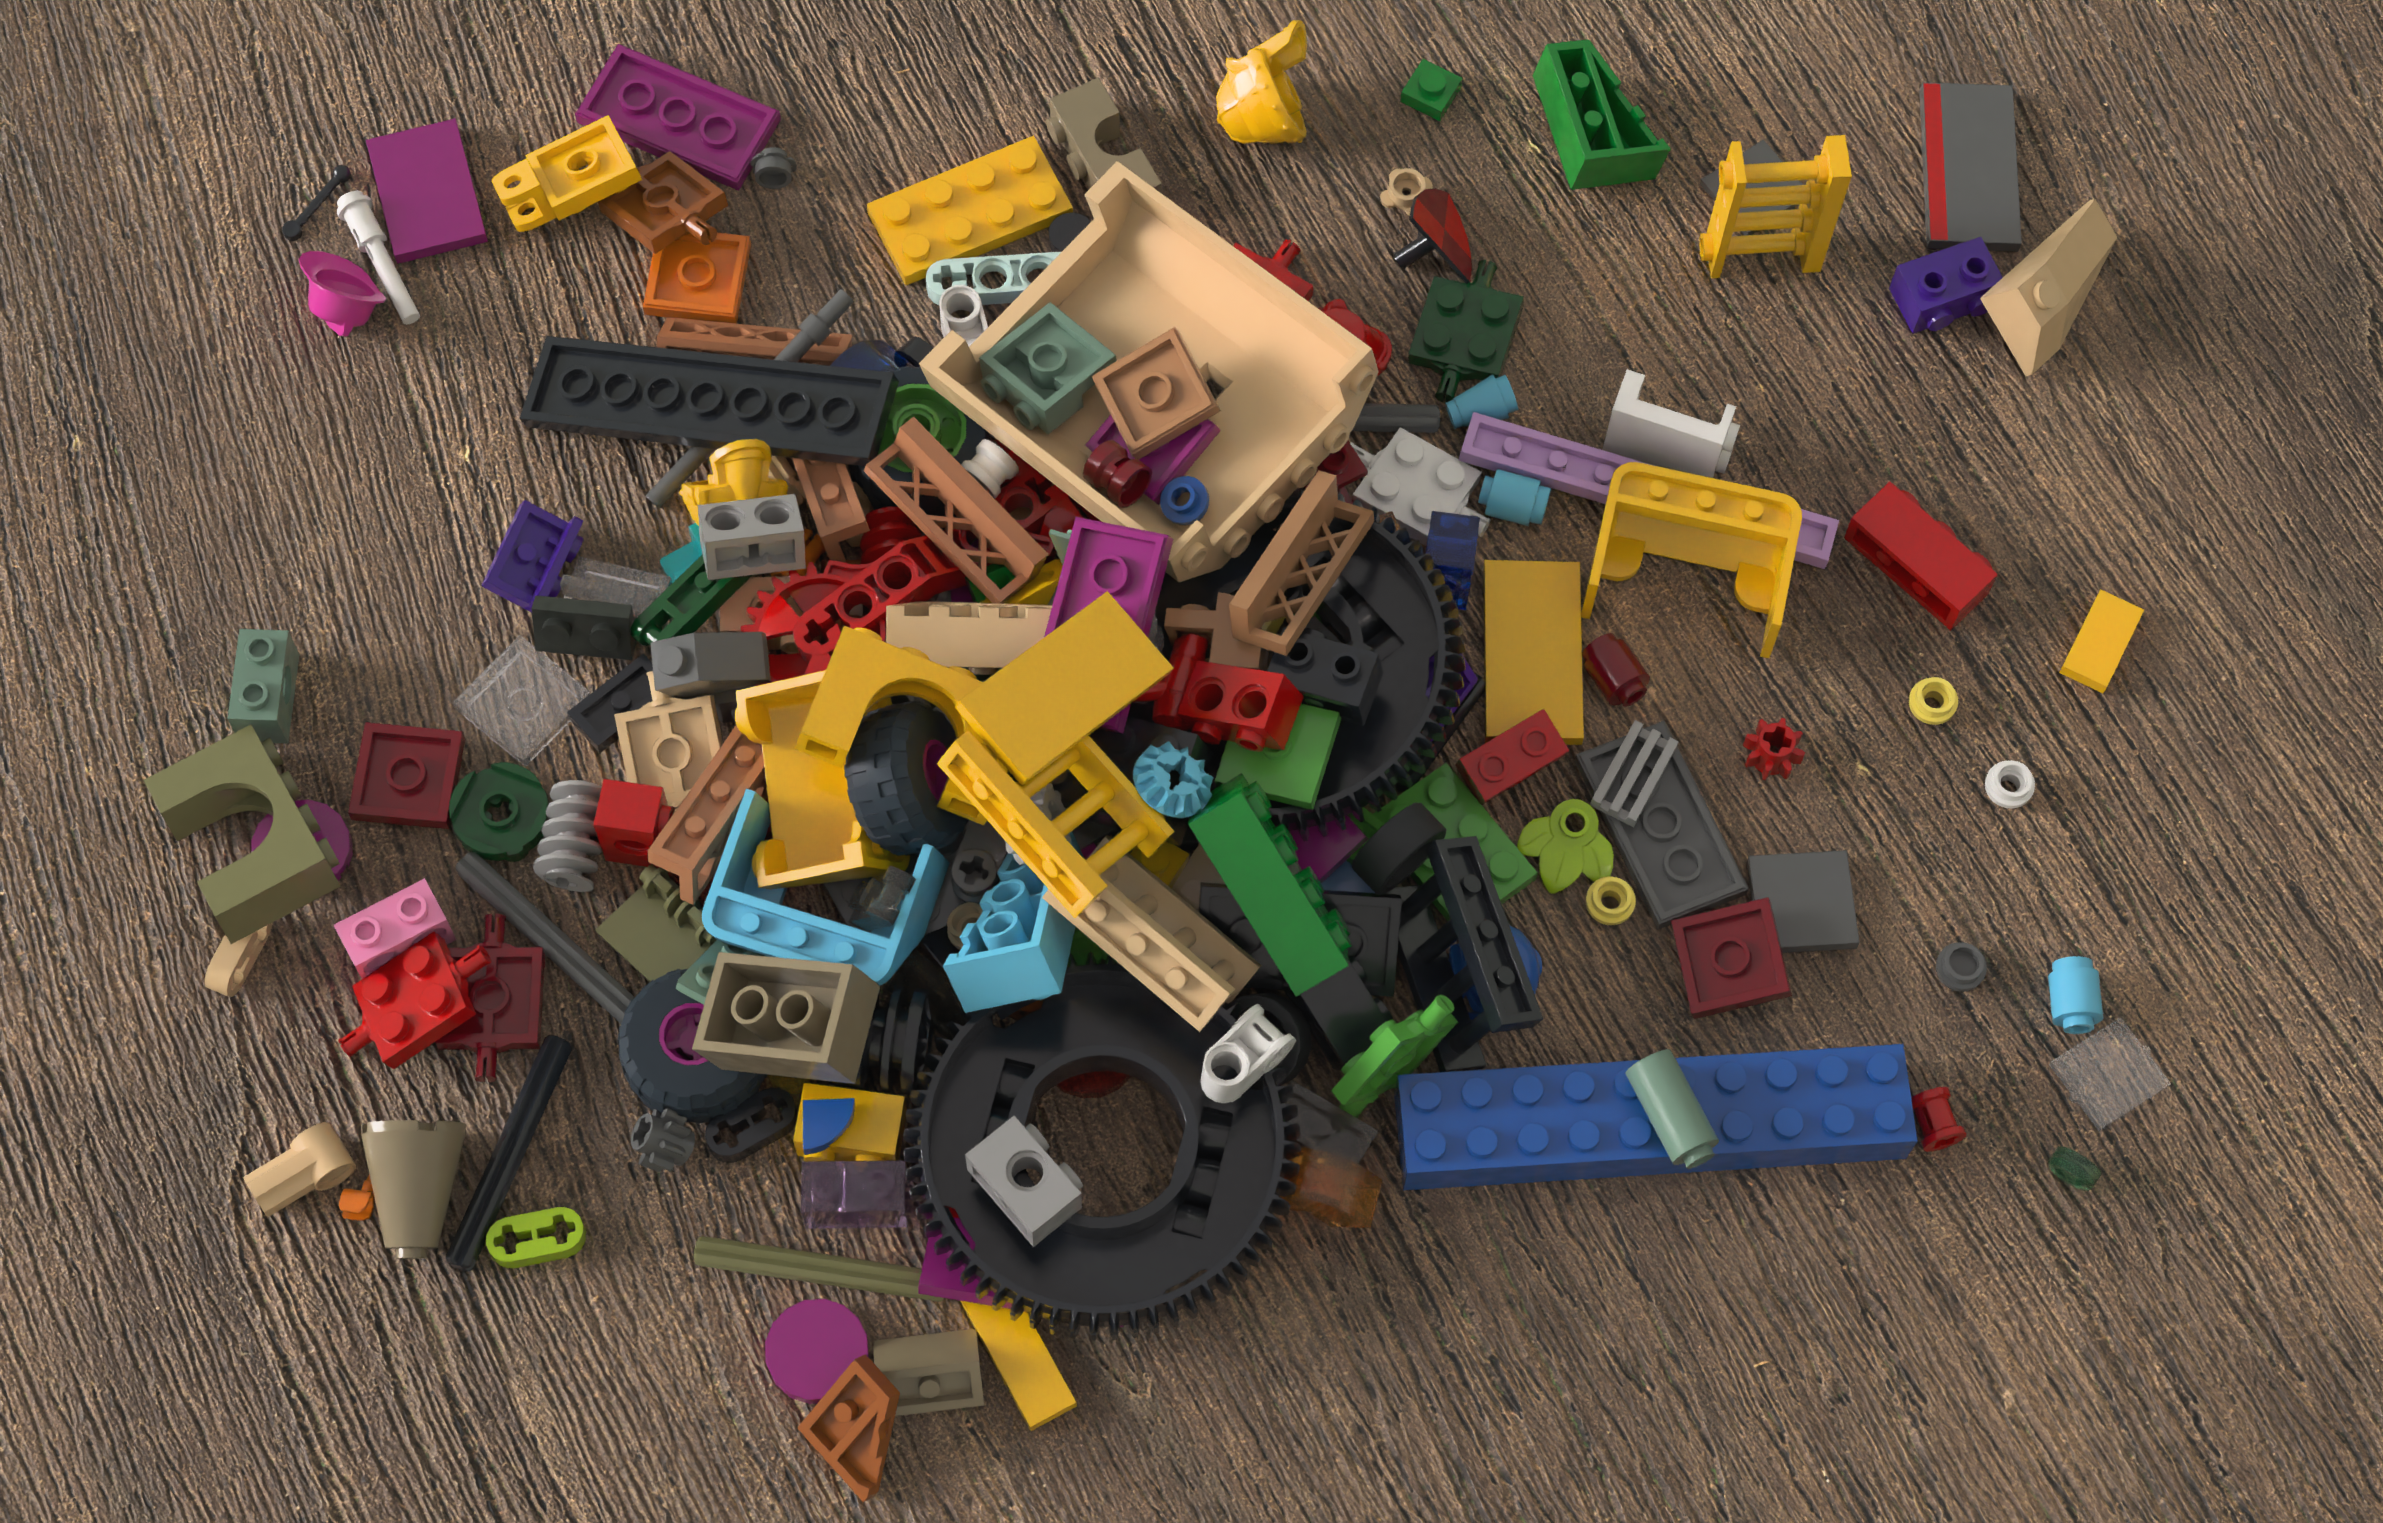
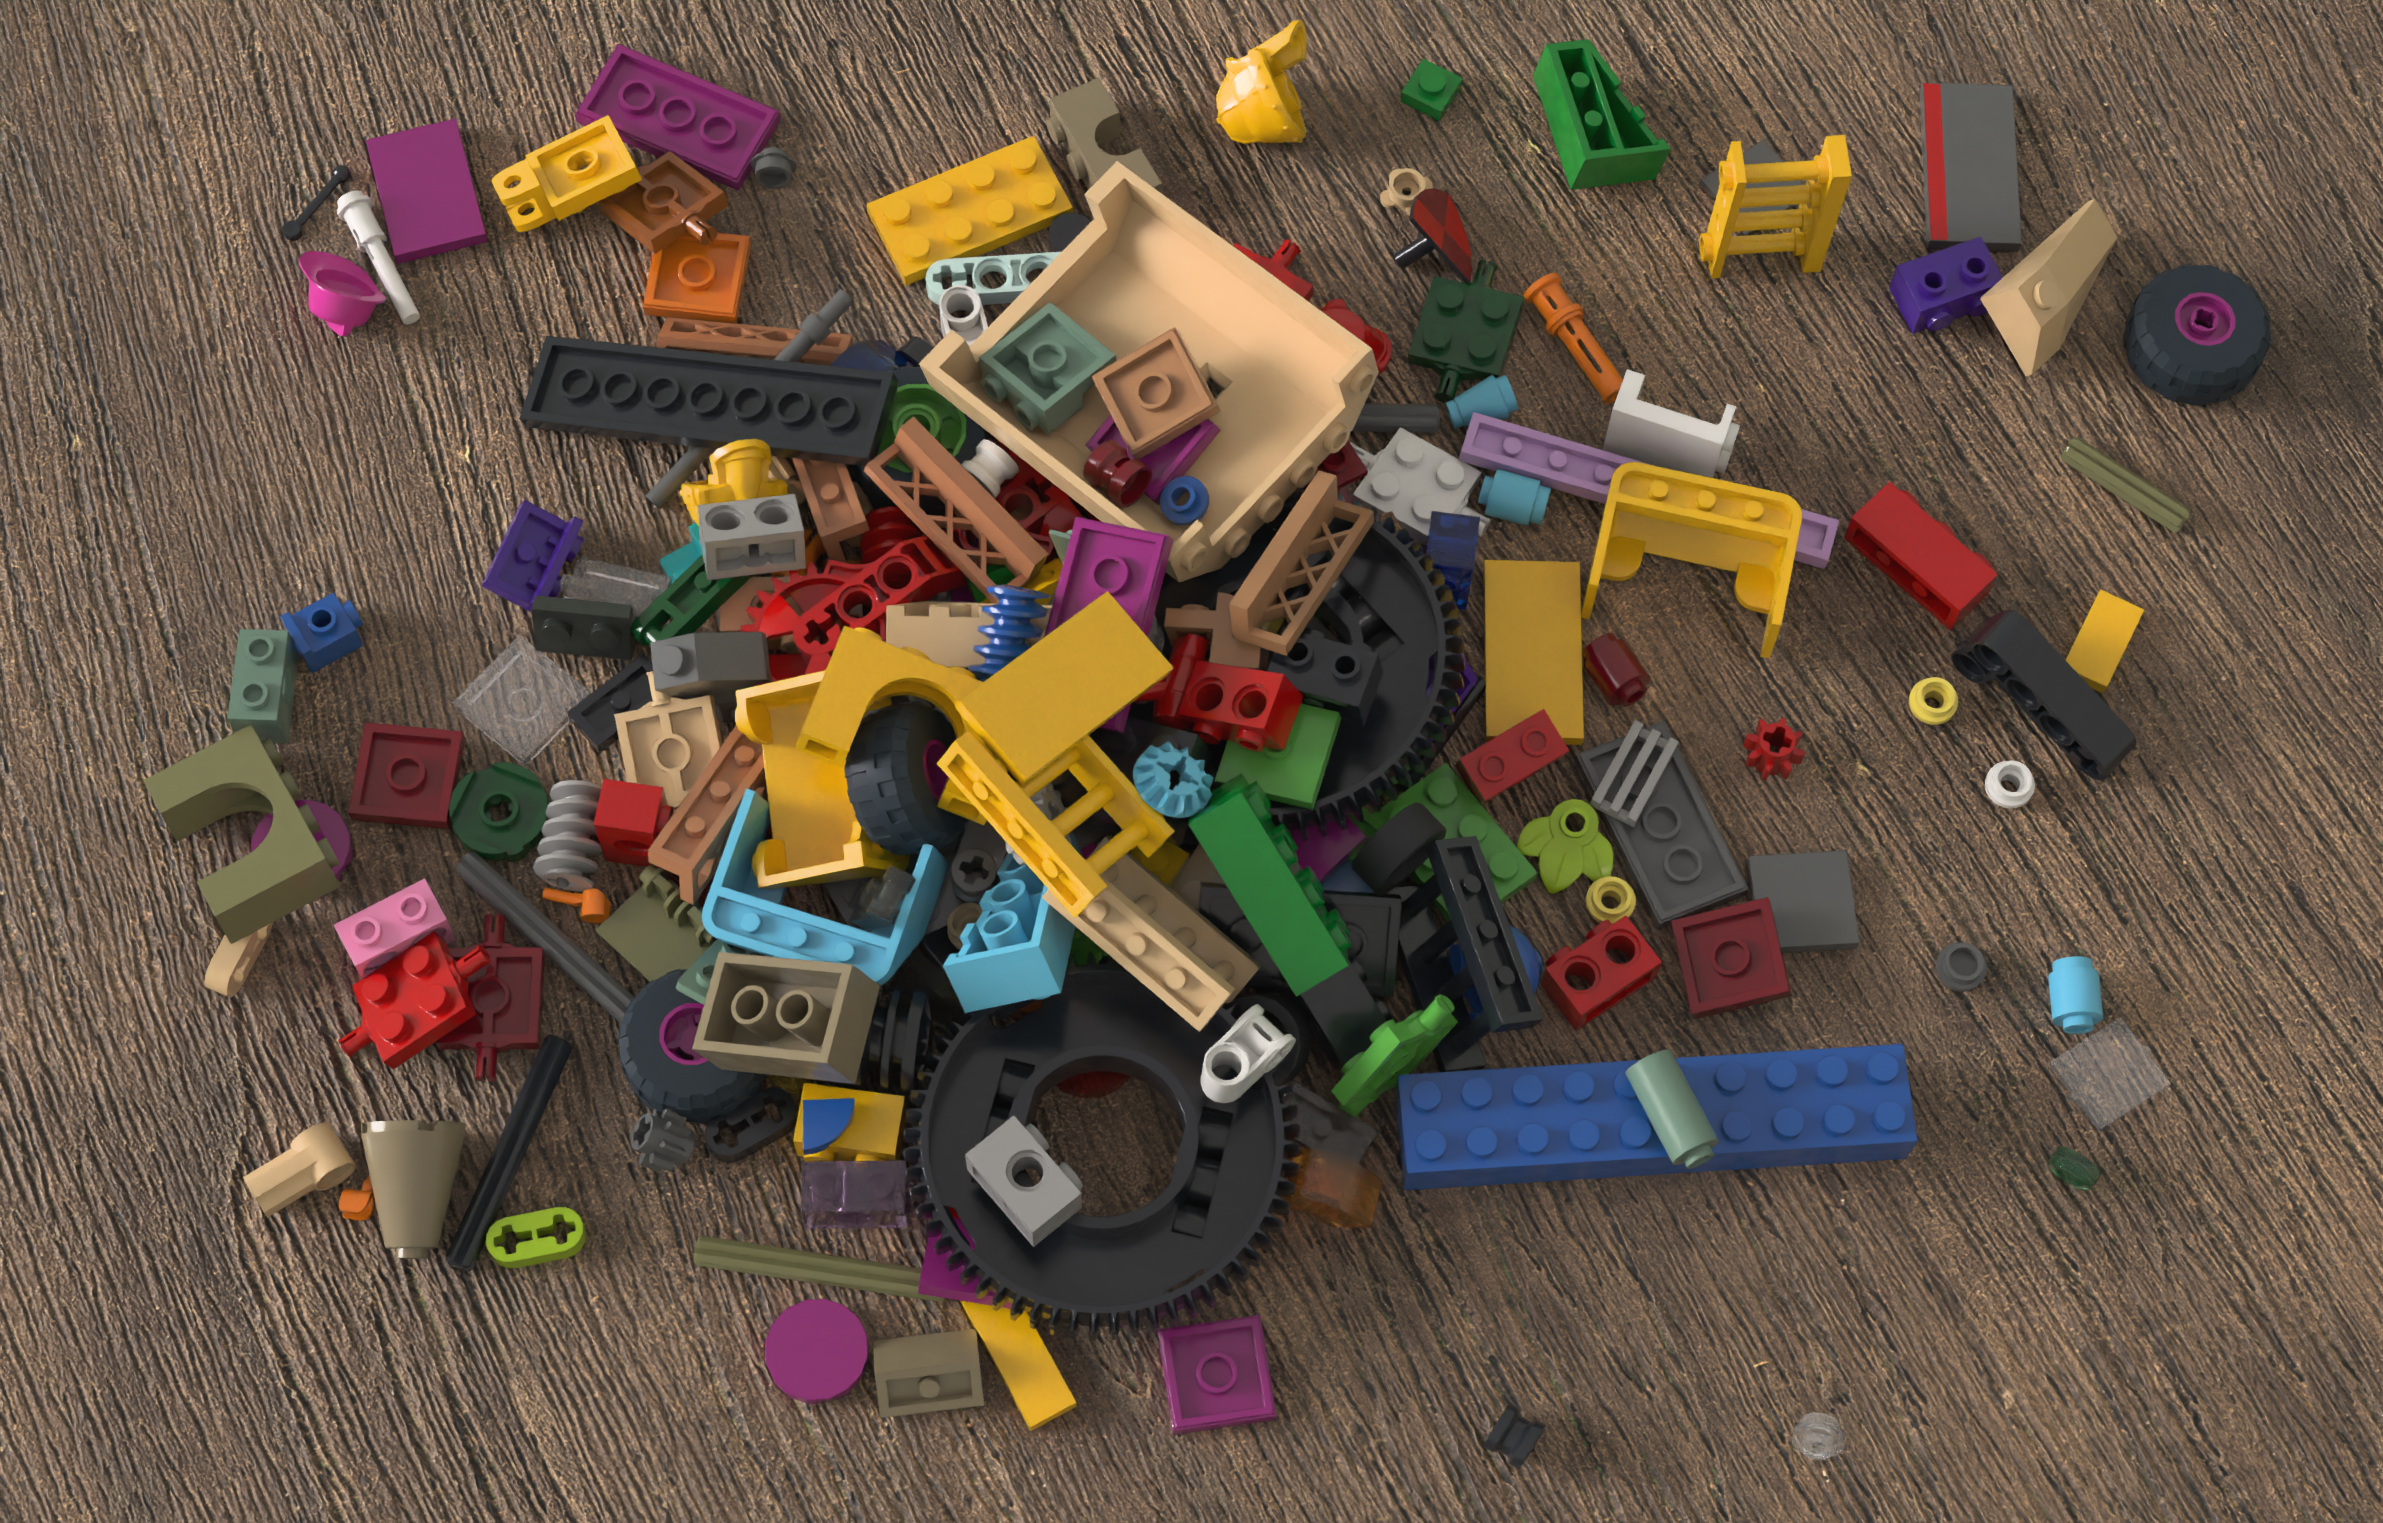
(324, 631): none -> blue brick
(593, 903): none -> orange hand
(855, 1425): dark orange wing -> none
(1009, 629): none -> blue piece
(1216, 1374): none -> magenta tile
(1514, 1436): none -> black wheel
(1565, 319): none -> orange pin
(1608, 980): none -> red brick
(1818, 1436): none -> clear plate
(1936, 1119): red bush -> none
(2047, 690): none -> black beam
(2125, 484): none -> olive axle
(2197, 334): none -> black wheel

